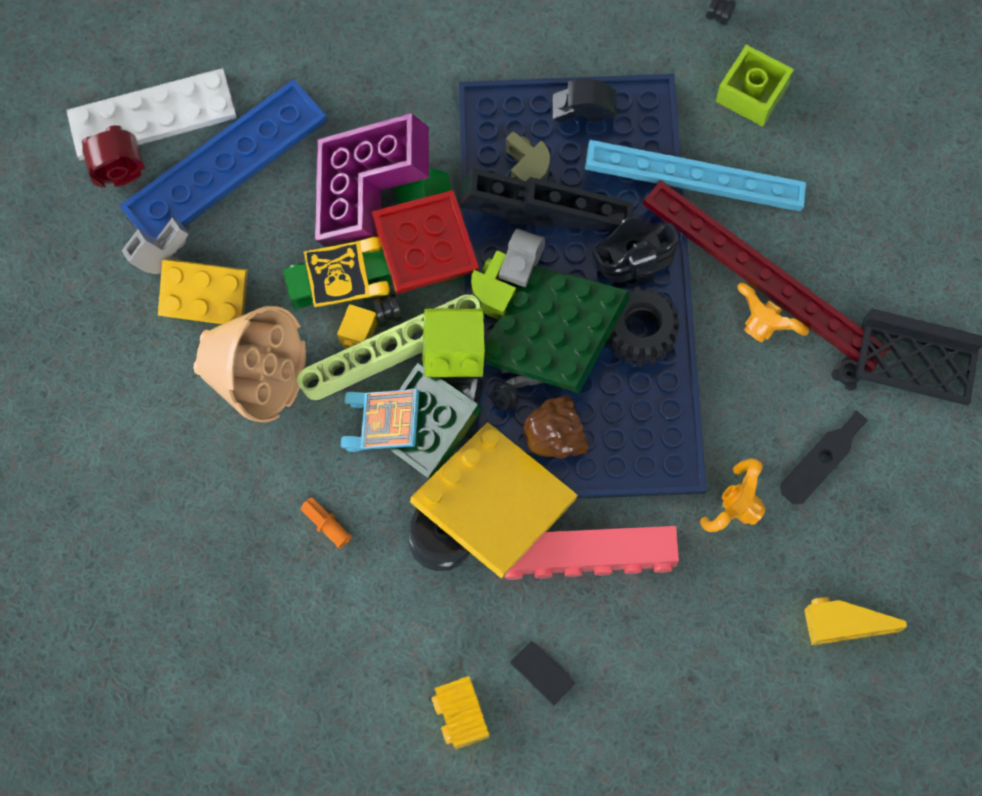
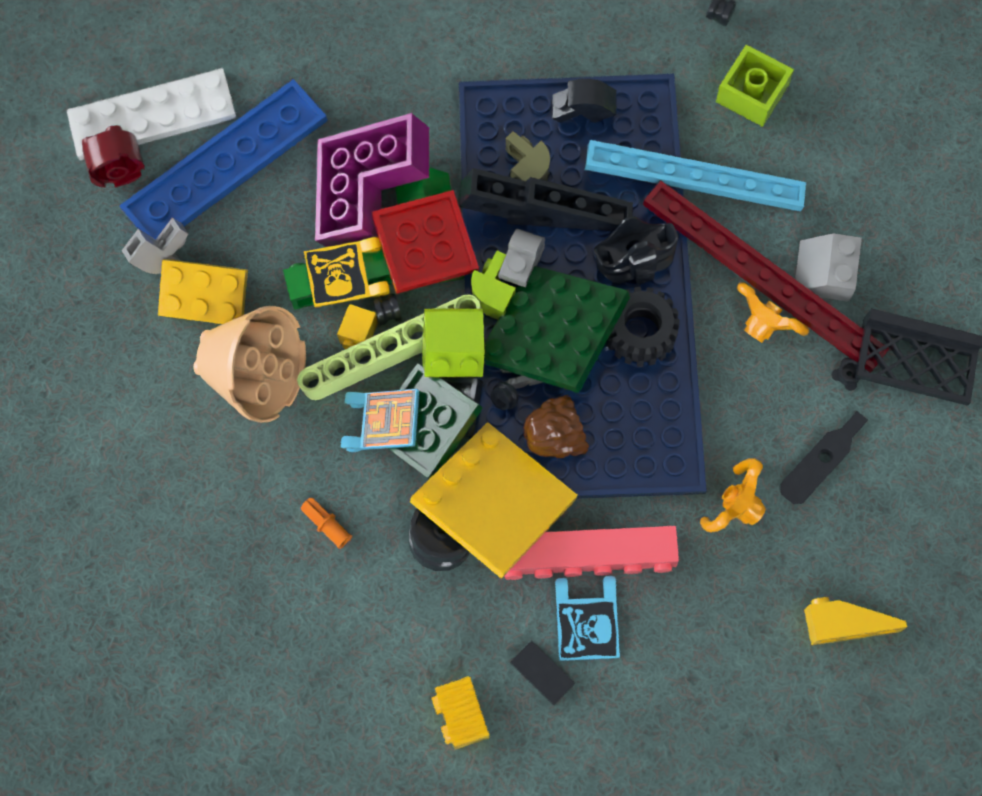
(587, 625): none -> flag
(829, 265): none -> light grey slope

